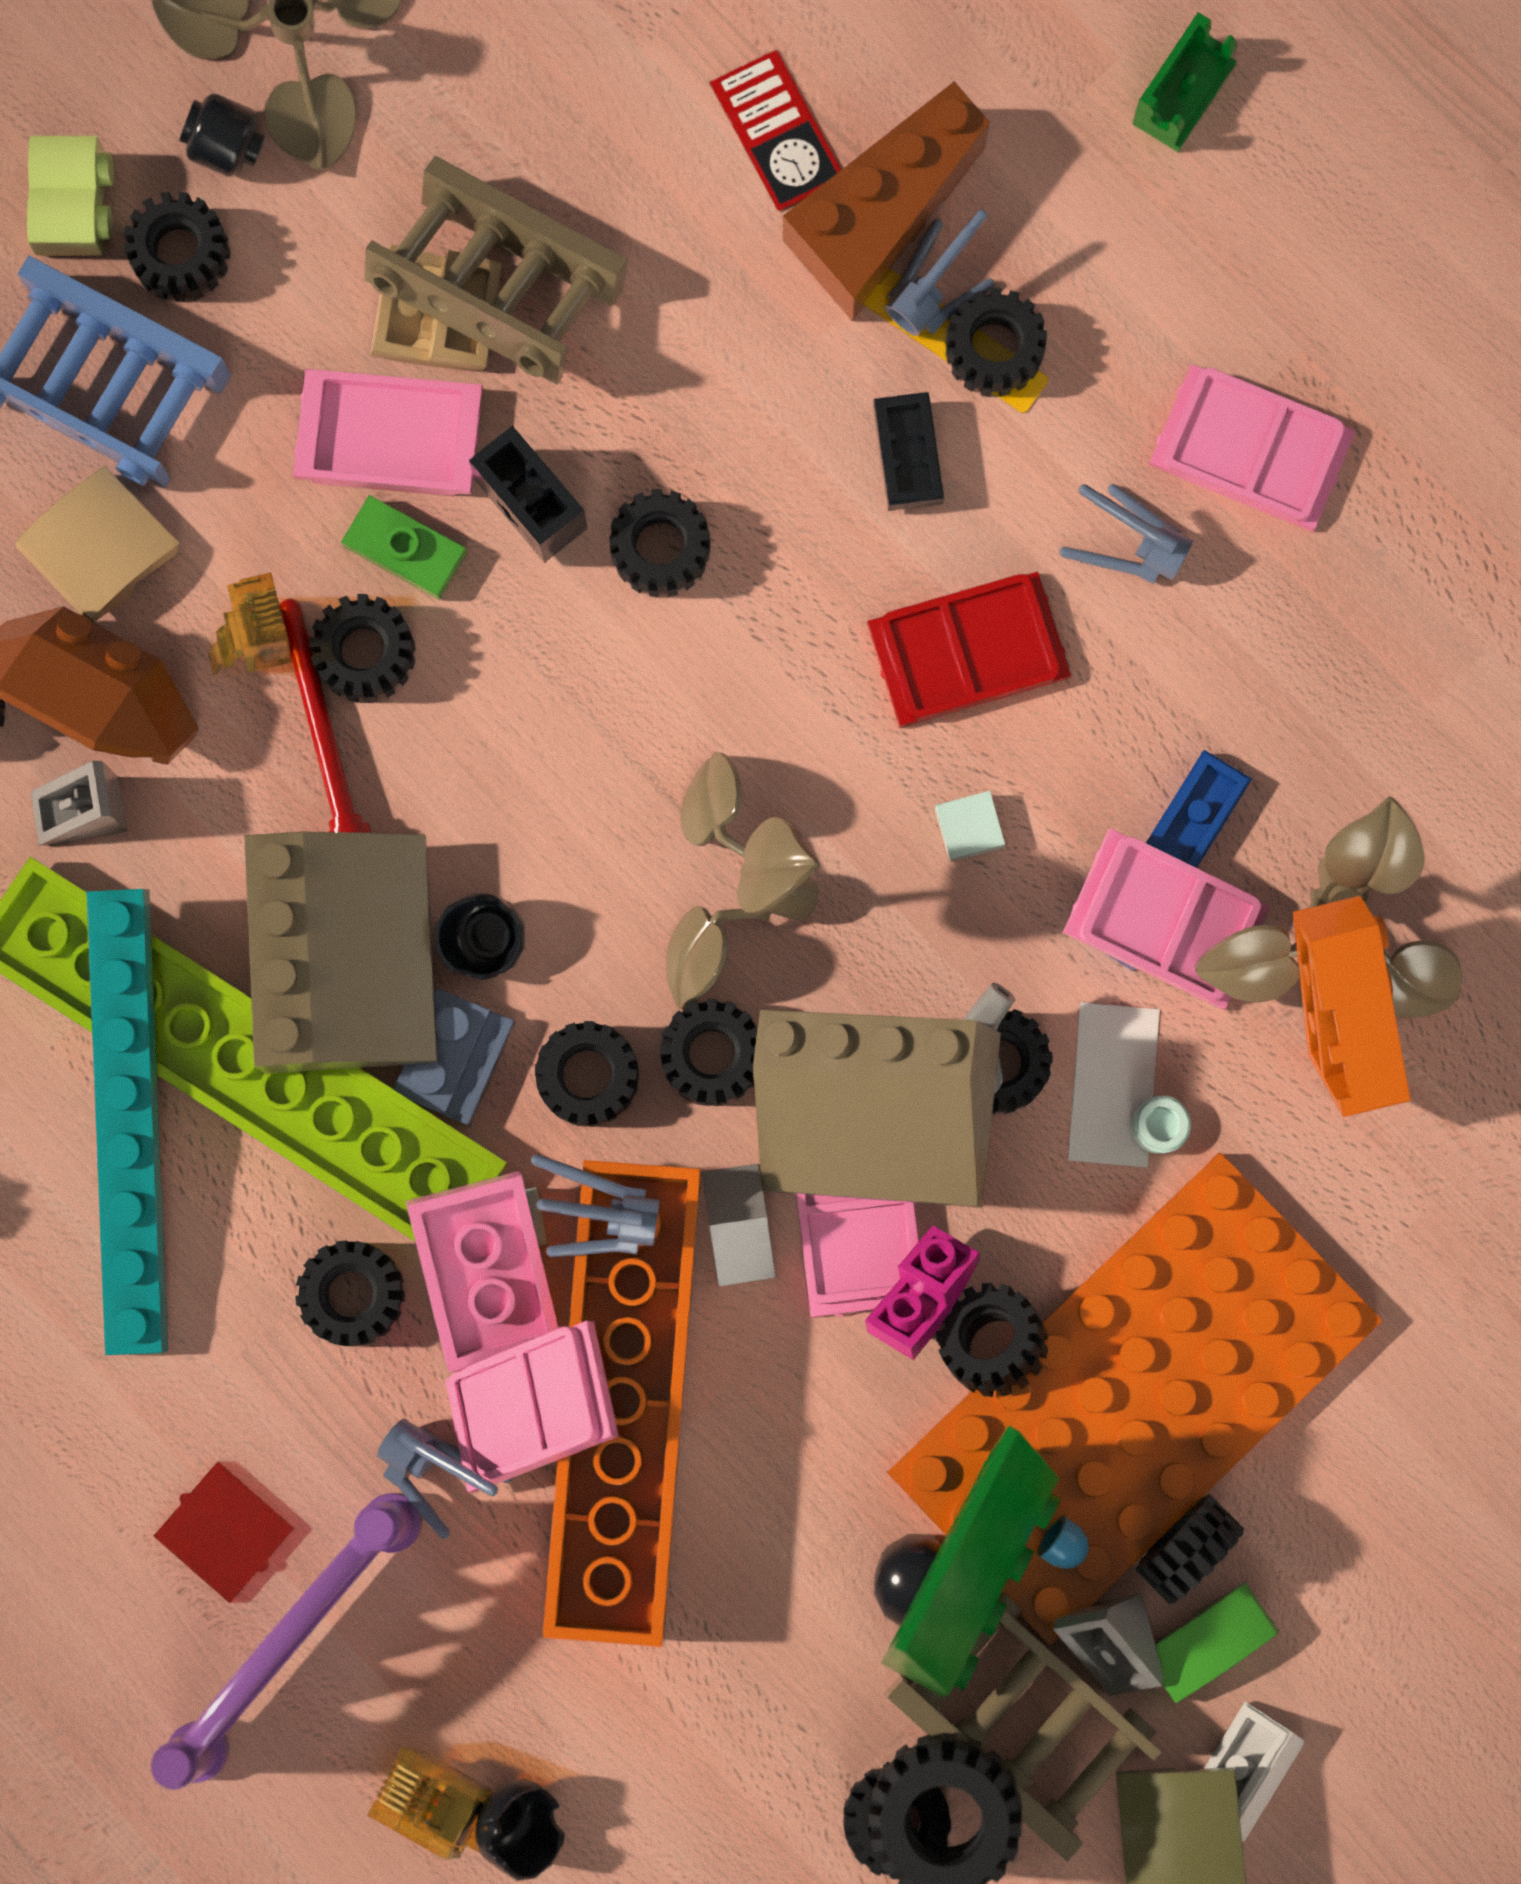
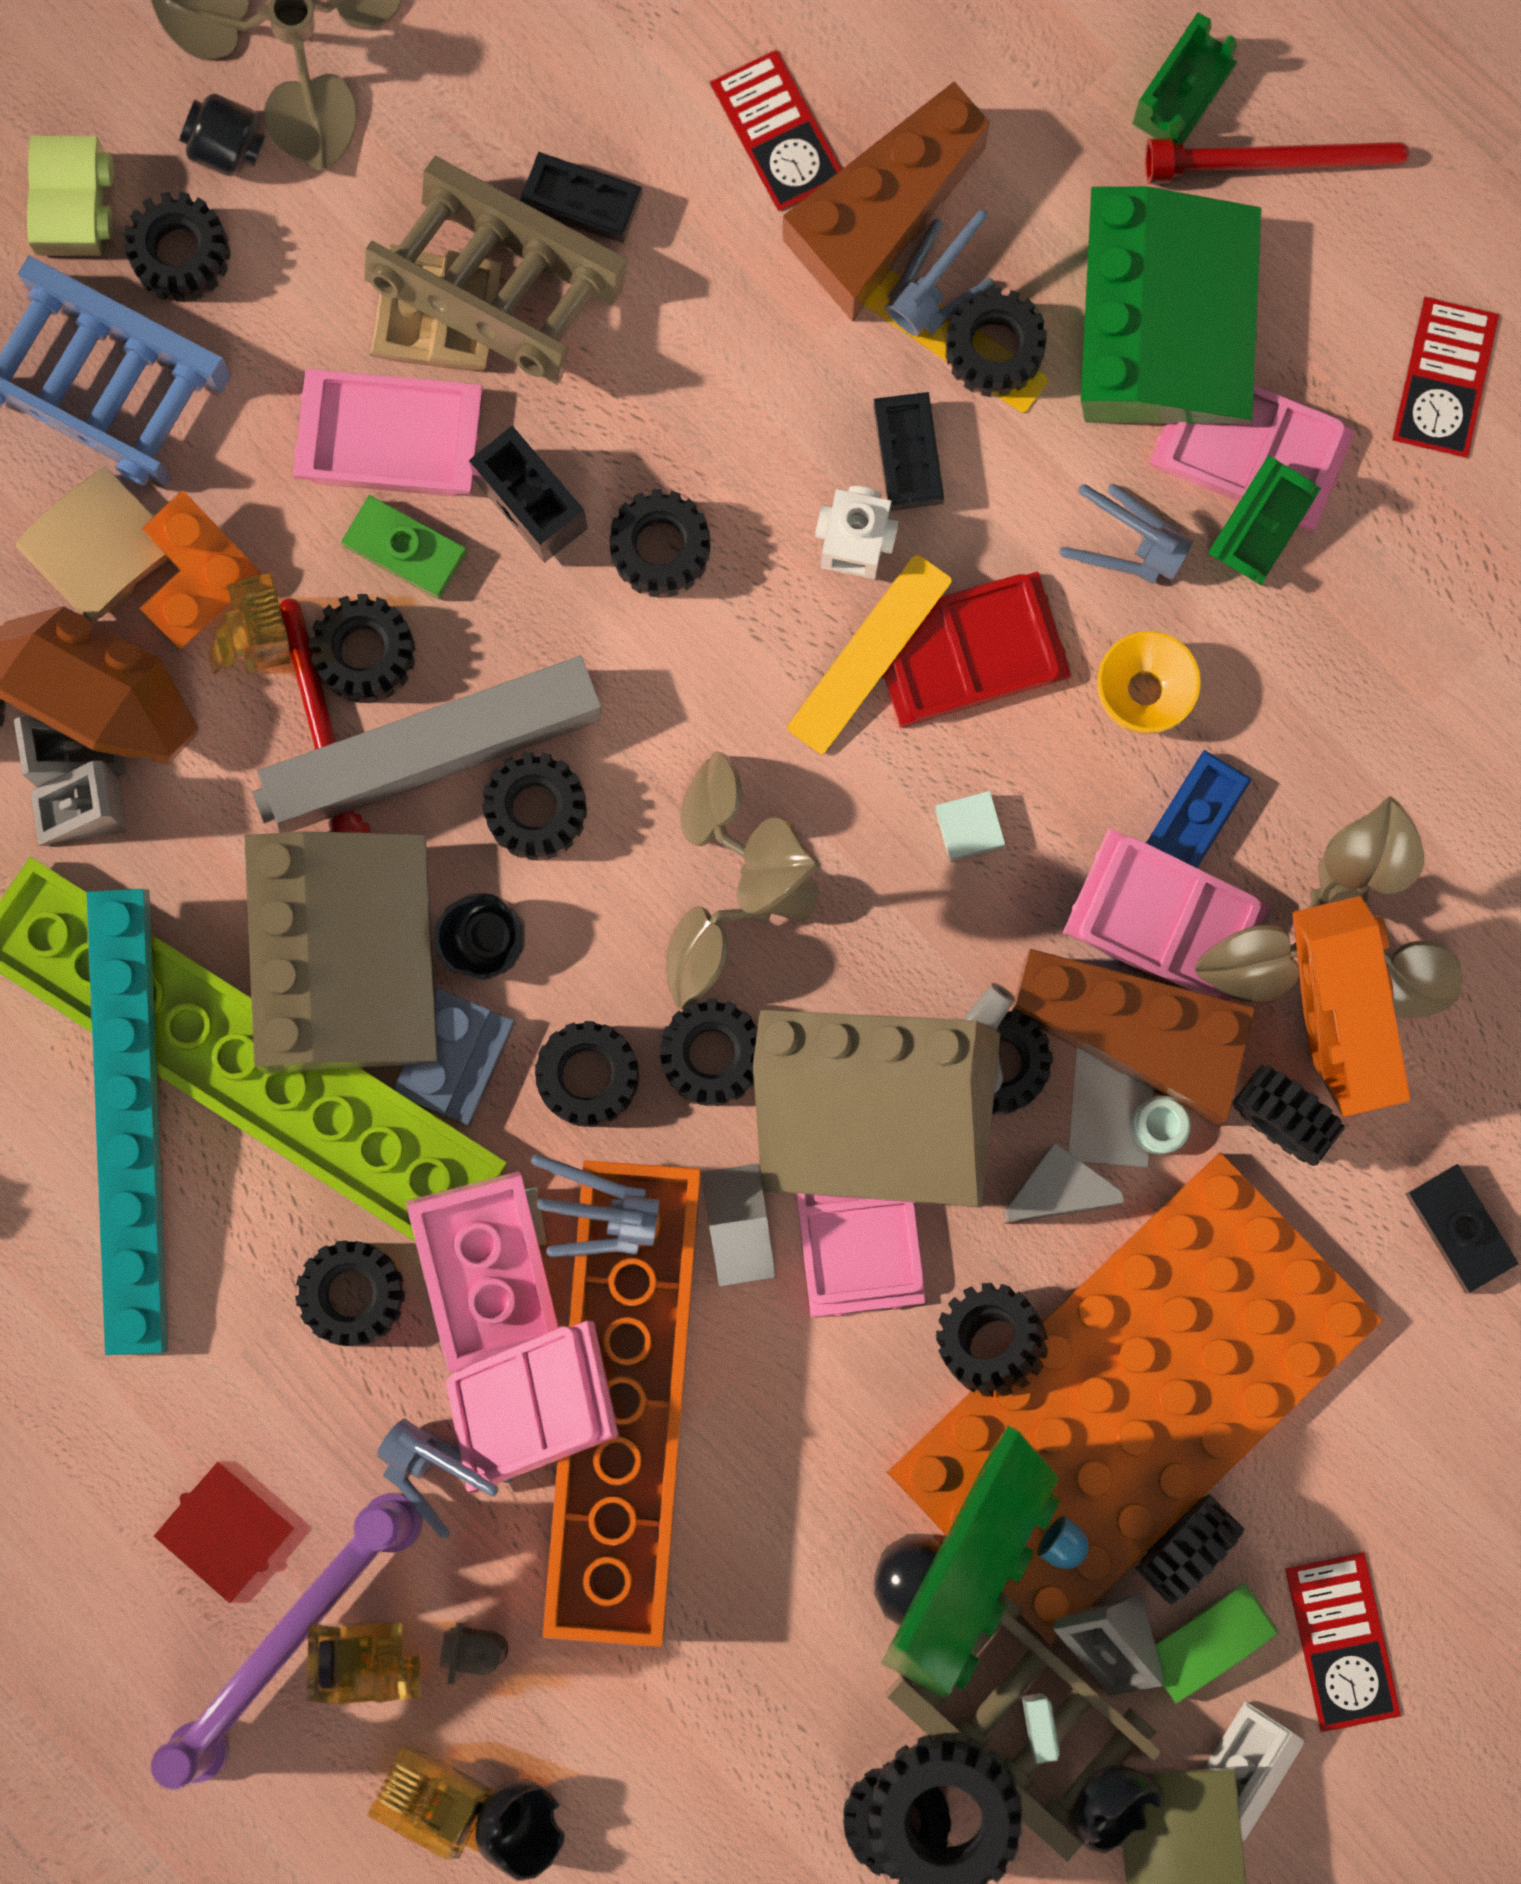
(50, 754): none -> light grey slope
(206, 567): none -> orange plate
(360, 1663): none -> clear yellow piece
(427, 746): none -> light grey brick
(471, 1650): none -> clear smoke hinge
(529, 772): none -> black tyre
(581, 197): none -> black plate
(856, 531): none -> white brick
(869, 654): none -> yellow sticker
(925, 1293): dark pink slope -> none
(1040, 1728): none -> light aqua tile
(1061, 1187): none -> light grey slope
(1113, 1807): none -> black hair
(1147, 1029): none -> dark orange wedge
(1164, 660): none -> yellow piece
(1170, 160): none -> red piece
(1170, 308): none -> green slope
(1264, 520): none -> green hinge
(1288, 1115): none -> black tyre
(1342, 1642): none -> sticker
(1445, 377): none -> sticker
(1461, 1228): none -> black plate

